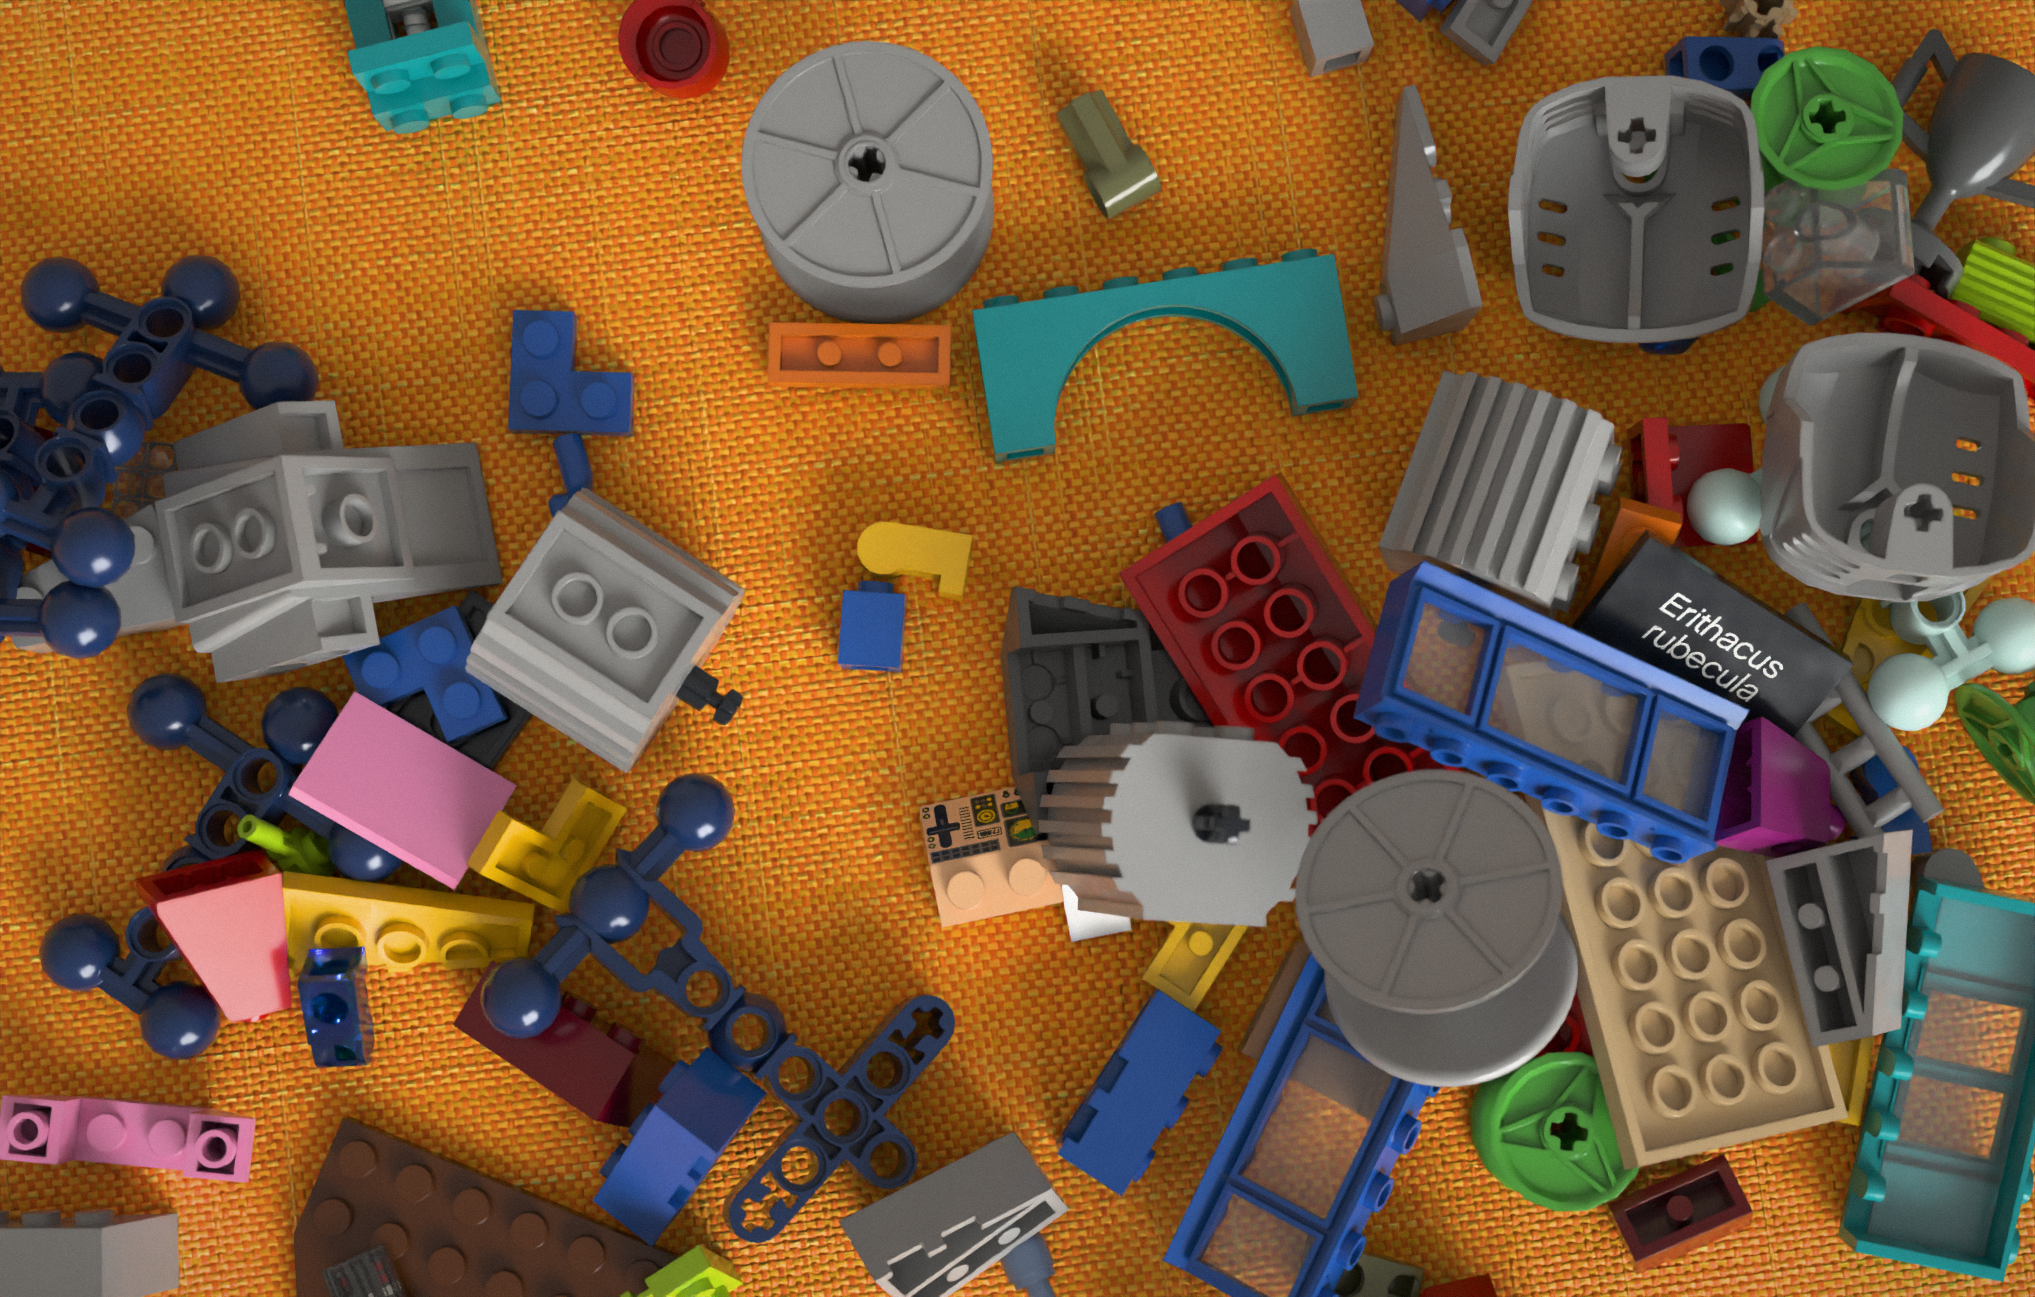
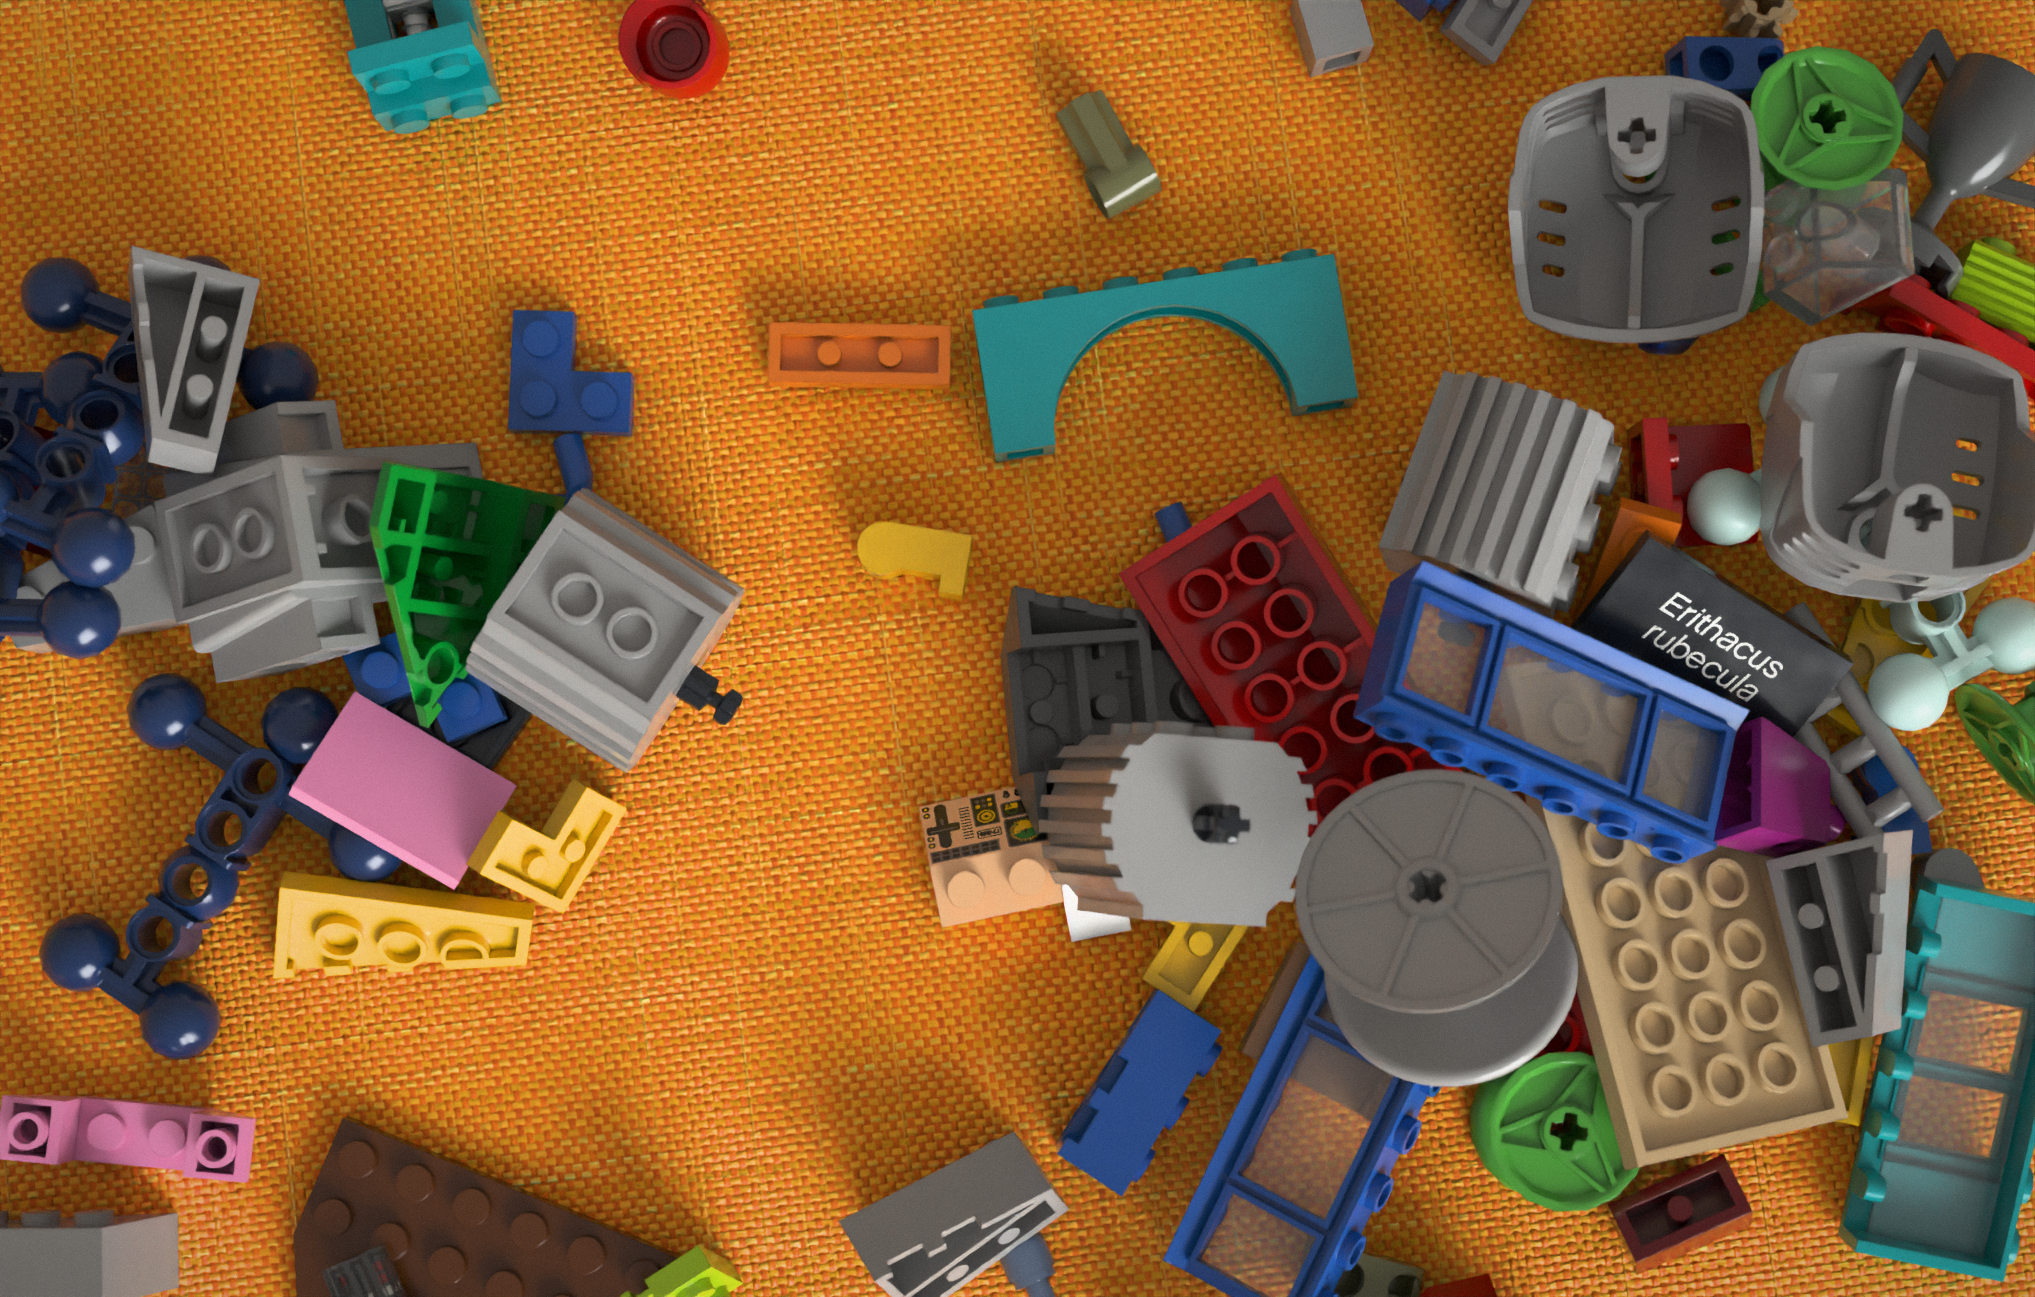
(188, 353): none -> light grey wedge
(228, 930): slope -> none
(295, 851): lime plate -> none
(337, 1007): clear blue leg -> none
(445, 560): none -> green wedge
(579, 1058): dark red wedge -> none
(612, 905): dark blue piece -> none
(676, 1143): blue wedge -> none
(870, 181): light grey piece -> none
(872, 628): blue brick -> none
(1425, 266): light grey wedge -> none

